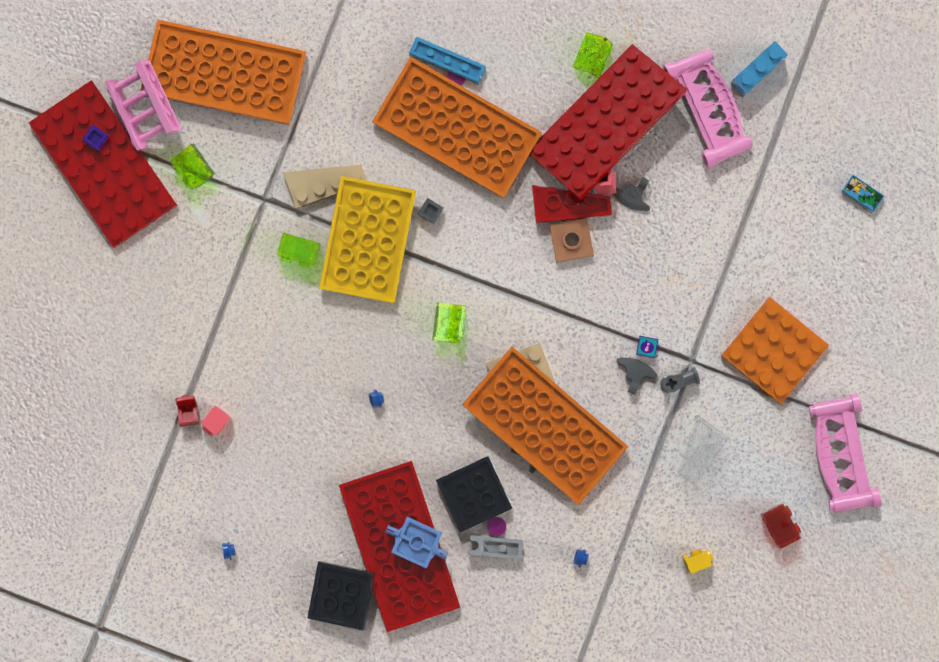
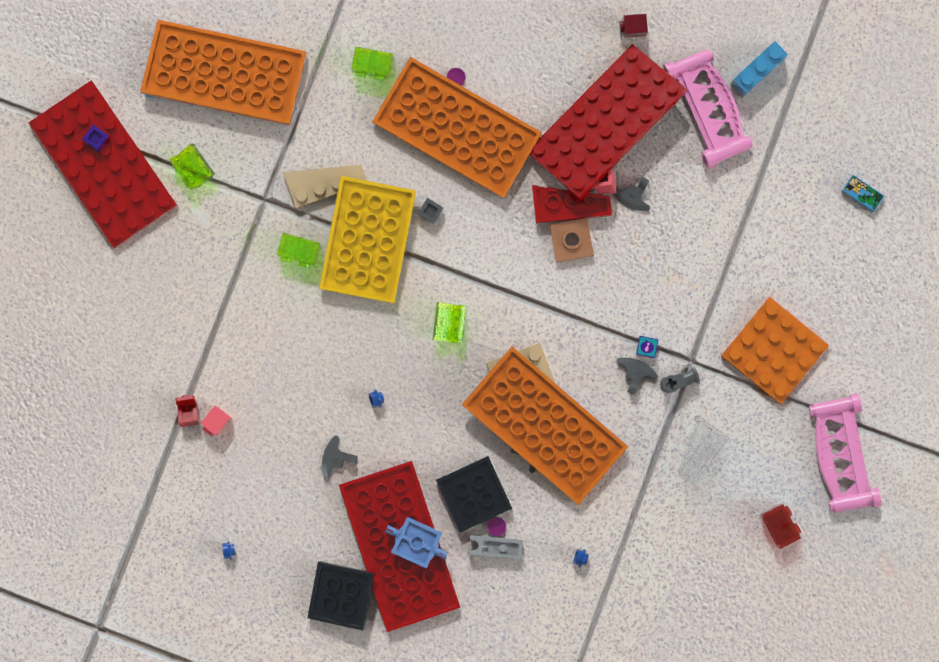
(158, 98): bright pink fence -> none
(334, 457): none -> dark grey piece
(372, 63): none -> clear neon green brick
(447, 60): dark azure tile -> none
(593, 54): clear neon green bracket -> none
(633, 25): none -> dark red brick
(698, 560): yellow brick -> none

